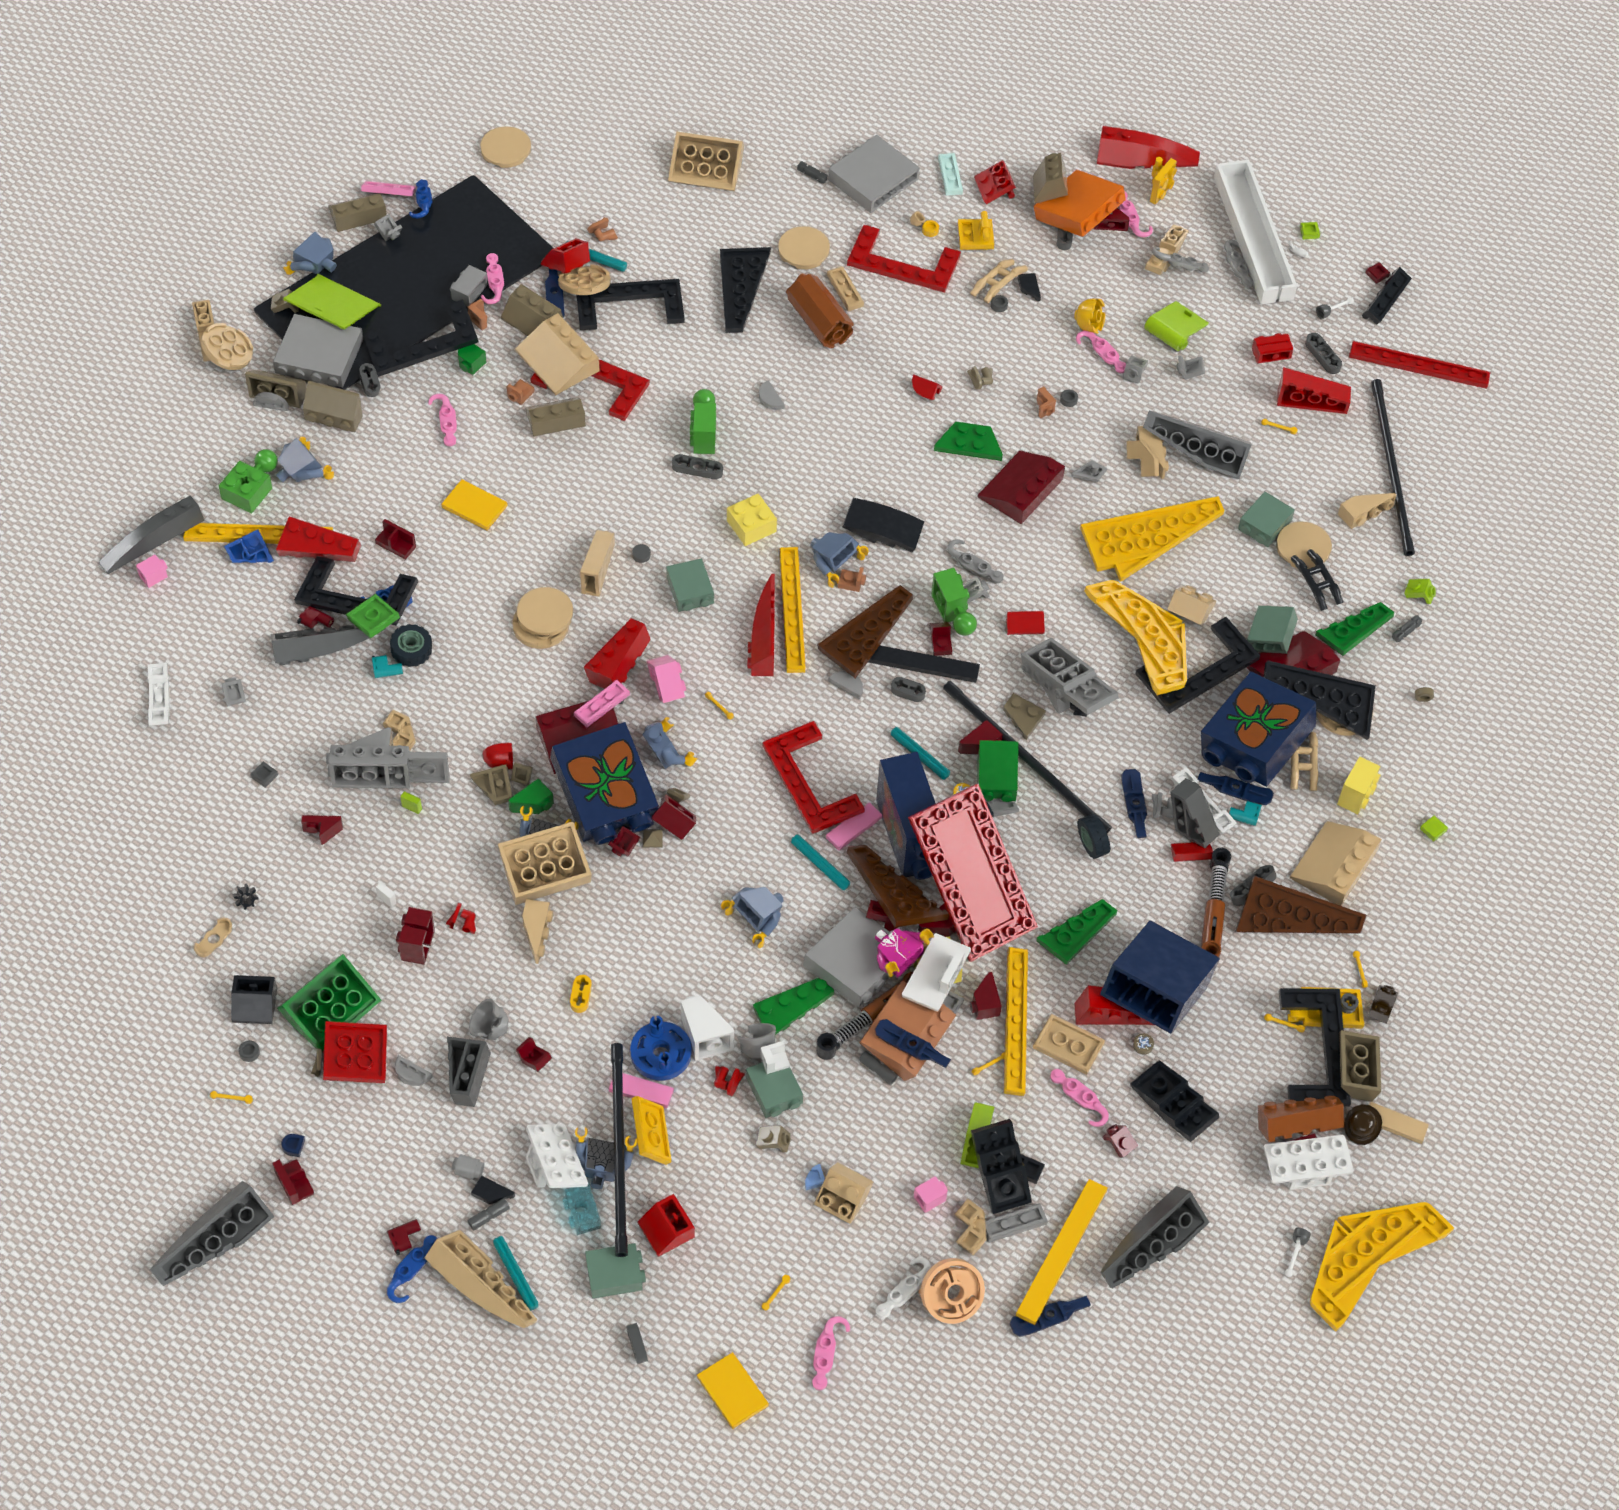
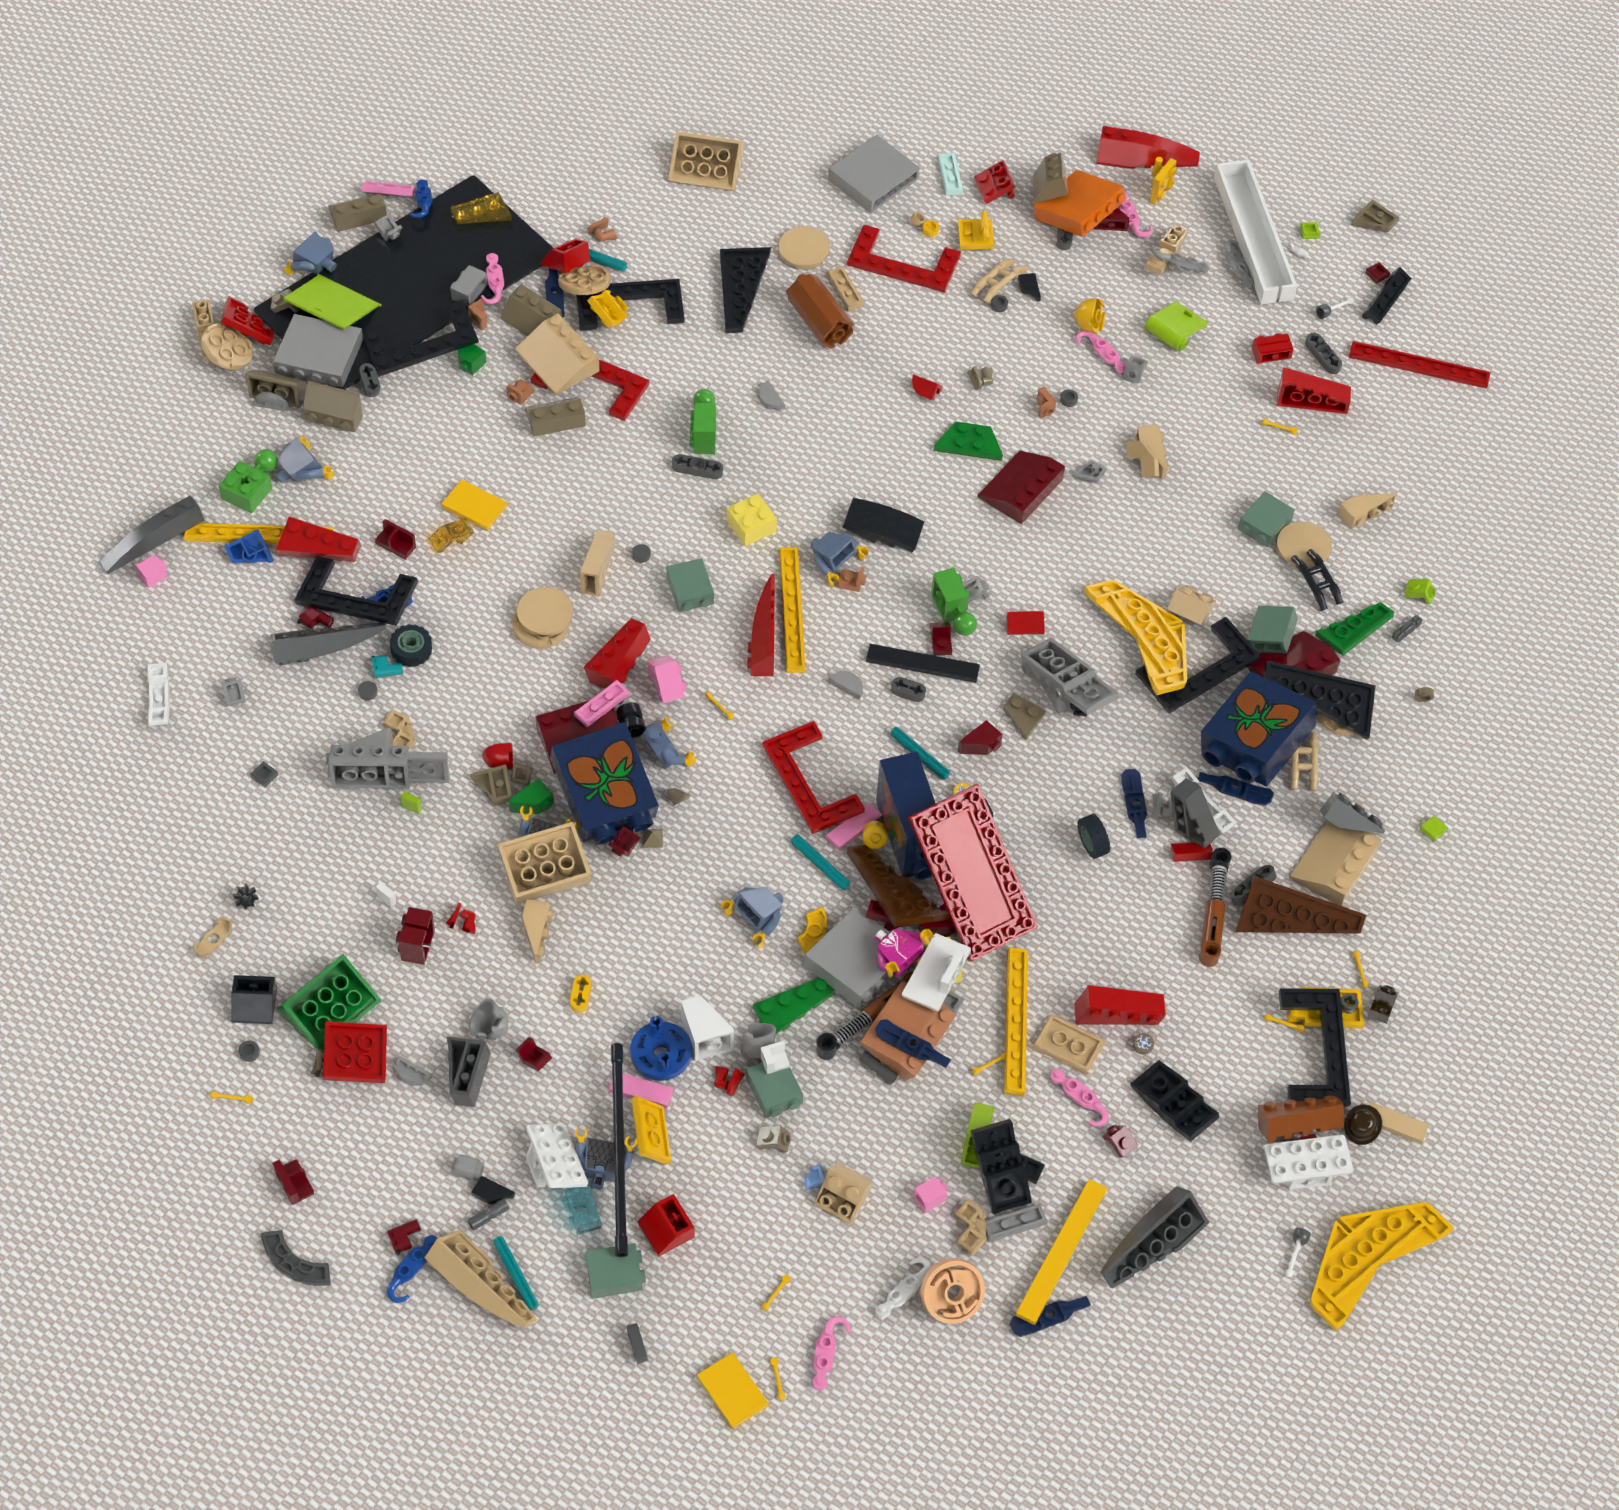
(218, 1230): dark grey wedge -> none
(238, 317): none -> red plate
(292, 1266): none -> dark grey tile
(293, 1144): dark blue tile -> none
(326, 825): dark red slope -> none
(367, 690): none -> dark grey tile
(373, 616): bright green tile -> none
(447, 419): bright pink piece -> none
(456, 532): none -> clear yellow slope
(483, 209): none -> clear yellow wing
(505, 146): tan tile -> none
(609, 308): none -> yellow slope
(632, 715): none -> black wheel
(674, 817): dark red panel -> none
(774, 1363): none -> yellow hinge
(812, 172): dark grey axle -> none
(815, 929): none -> yellow tile
(860, 638): reddish brown wing -> none
(875, 834): none -> yellow head
(958, 695): black piece -> none
(974, 563): light grey piece -> none
(986, 999): dark red slope -> none
(998, 770): green slope -> none
(1002, 808): light grey tile -> none
(1074, 934): green wing -> none
(1142, 537): yellow wing -> none
(1159, 976): dark blue brick -> none
(1190, 368): light grey bracket -> none
(1204, 445): dark grey wedge -> none
(1249, 815): teal piece -> none
(1348, 816): none -> dark grey slope
(1359, 785): light yellow brick -> none
(1360, 1065): dark tan slope -> none
(1375, 217): none -> dark tan wing
(1407, 541): black piece -> none

